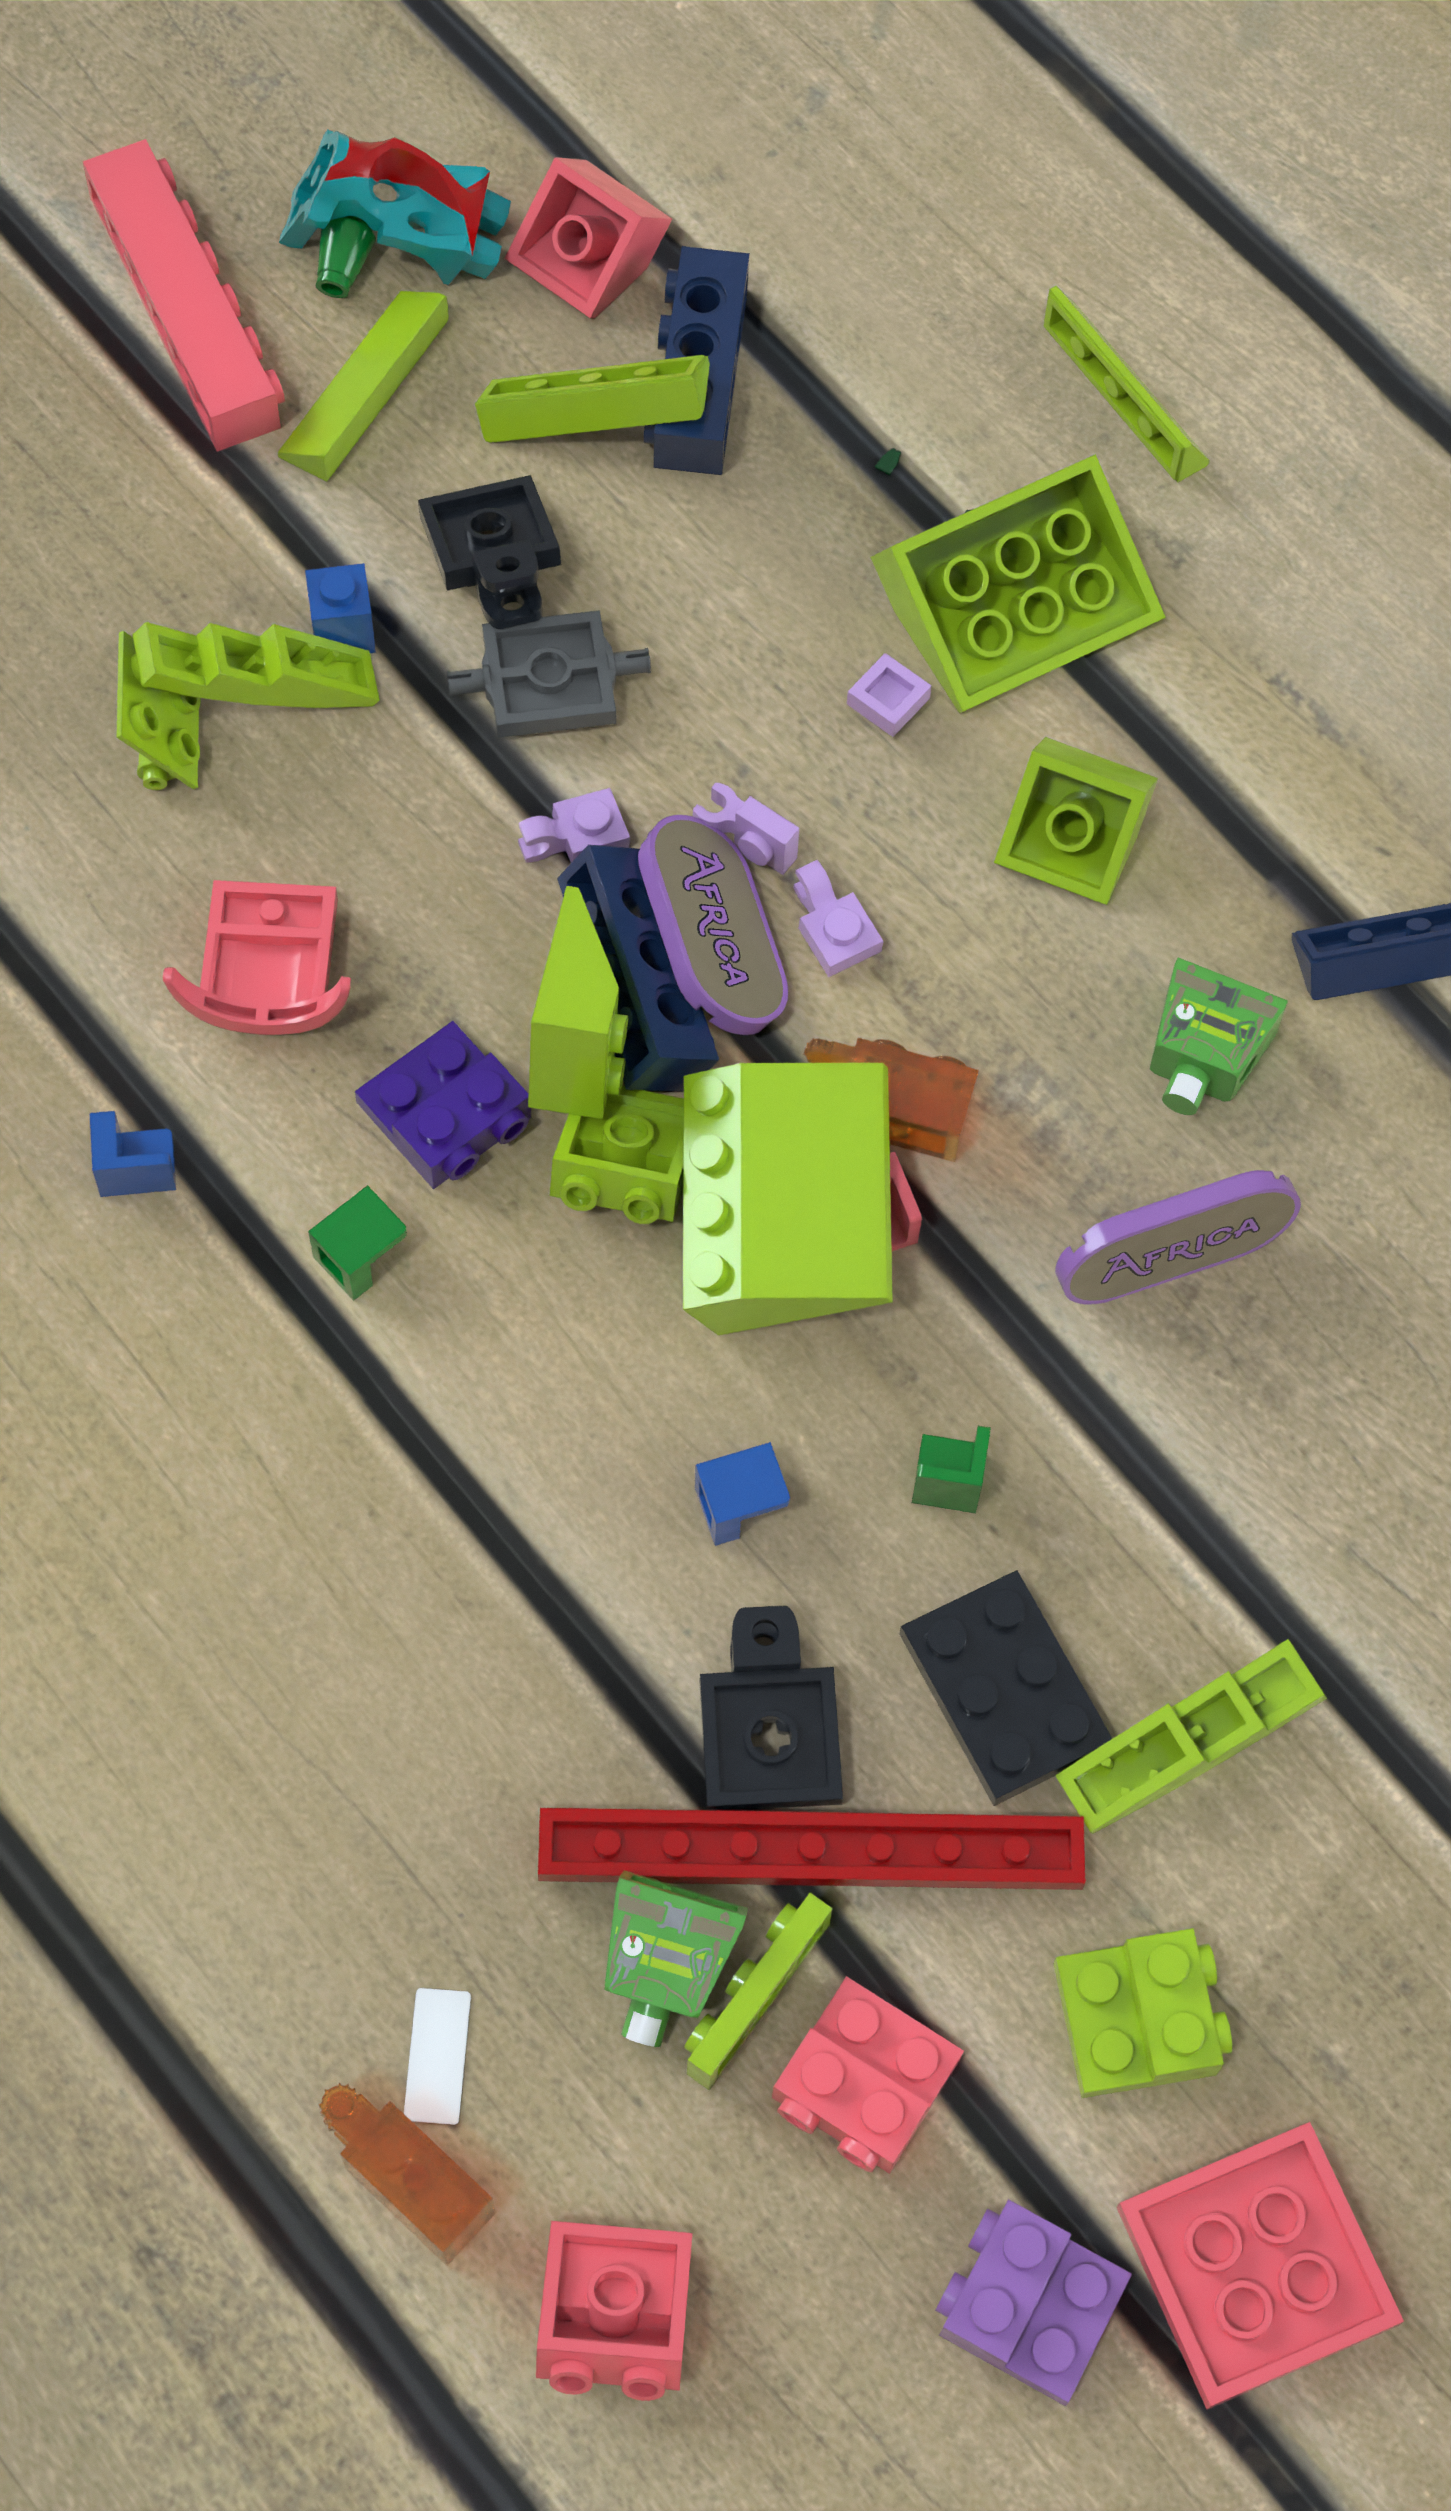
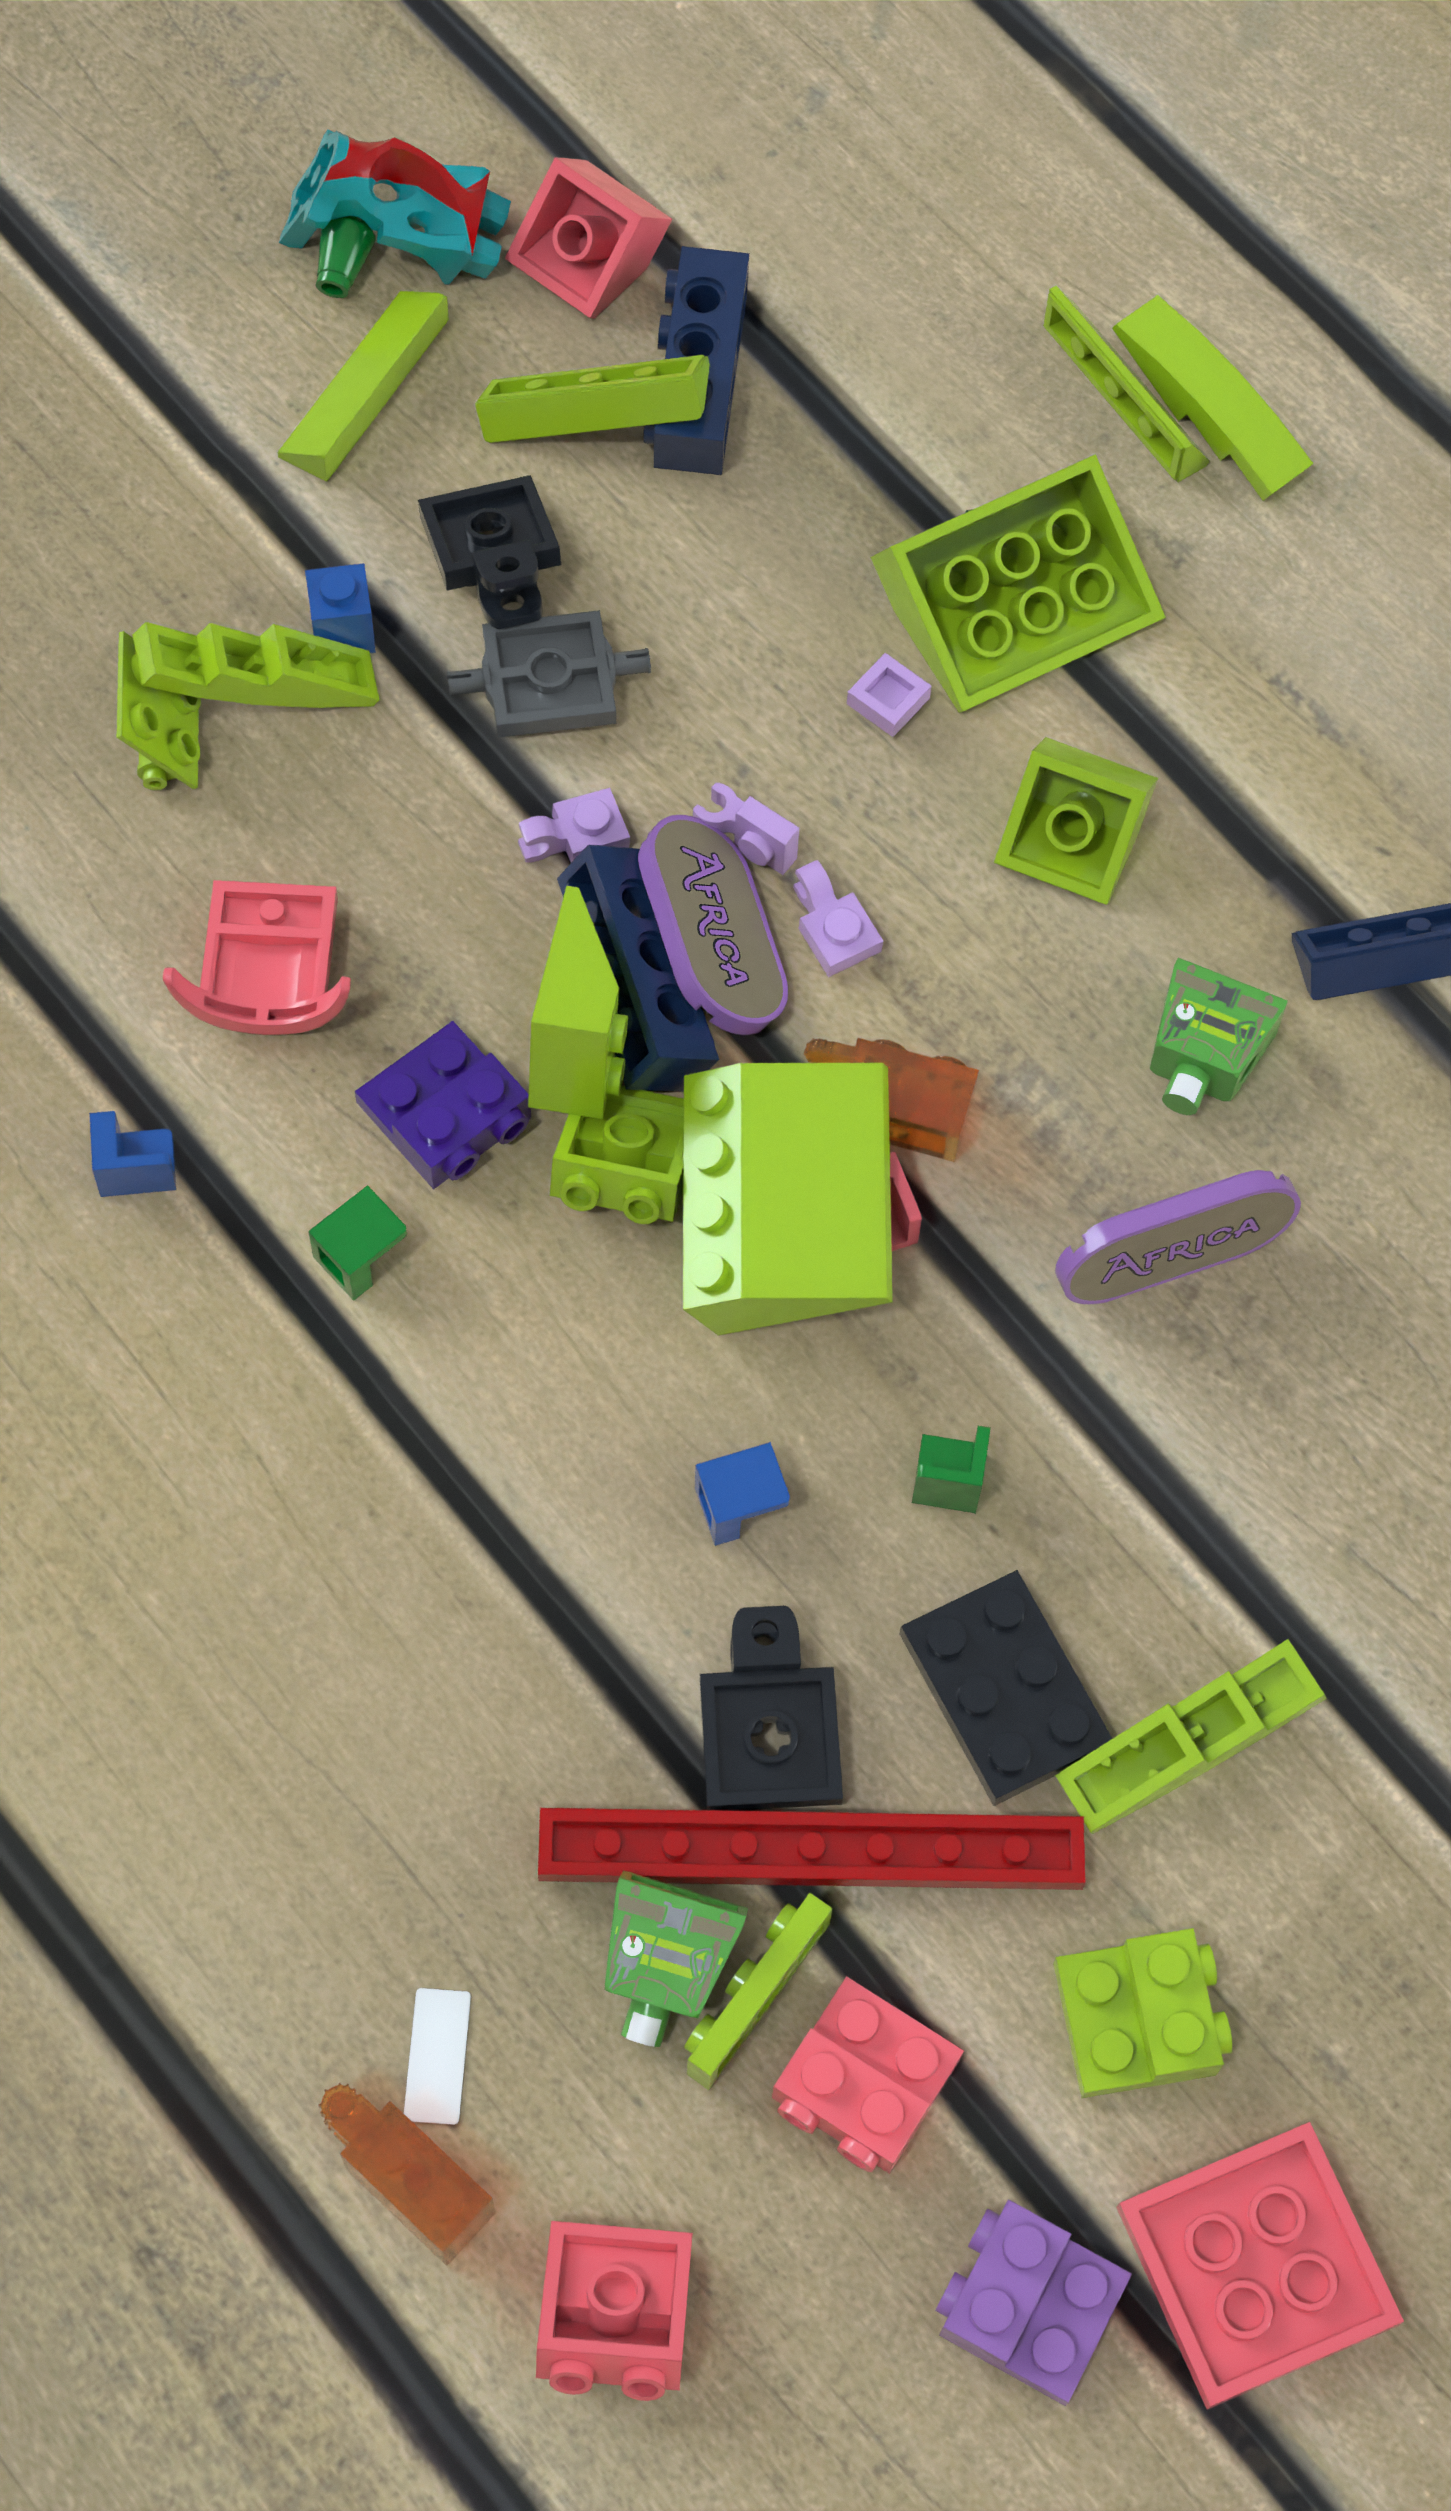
(183, 294): coral brick -> none
(888, 461): dark green piece -> none
(1216, 397): none -> lime slope

